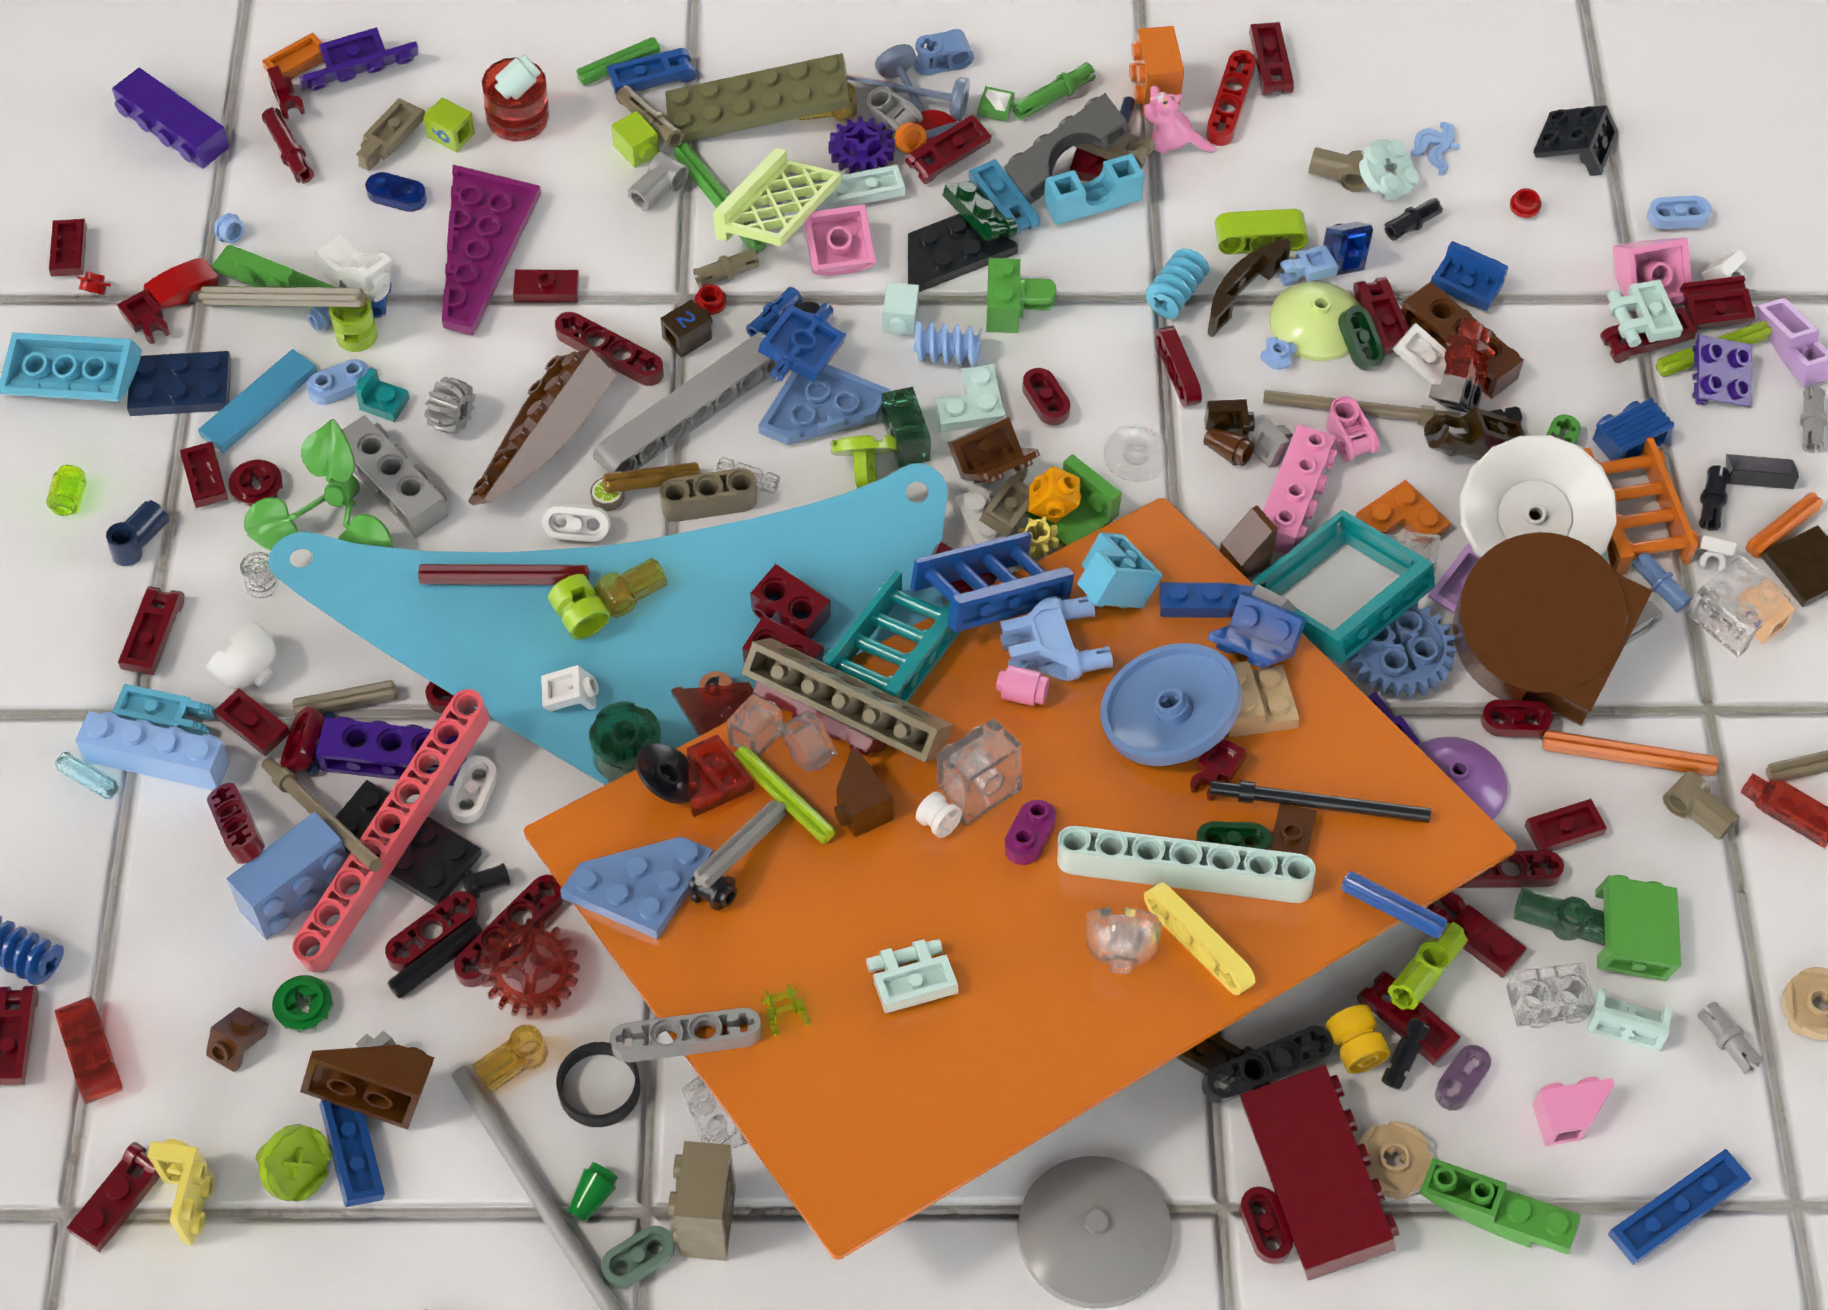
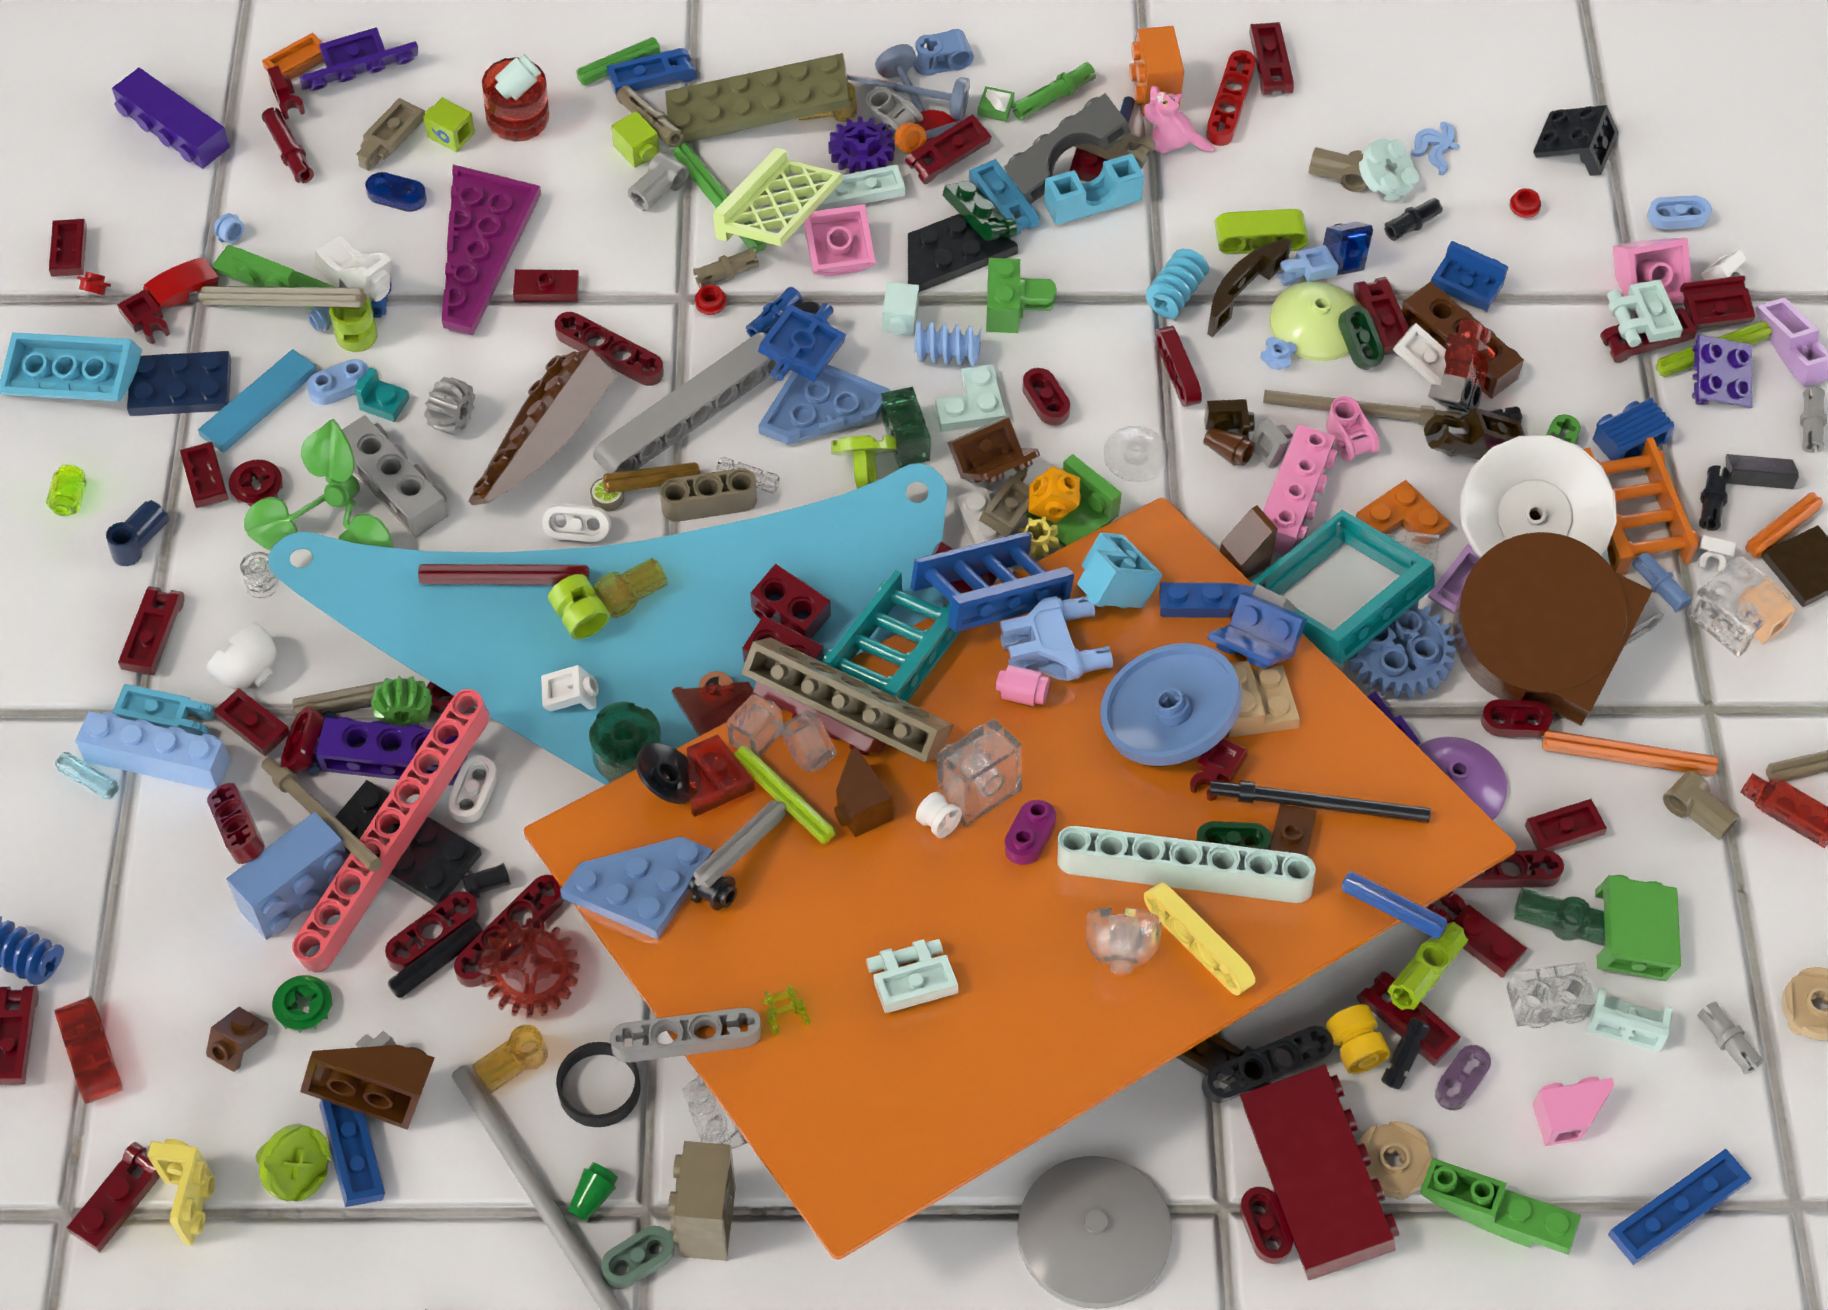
(402, 701): none -> bright green gear
(686, 328): dark brown brick -> none

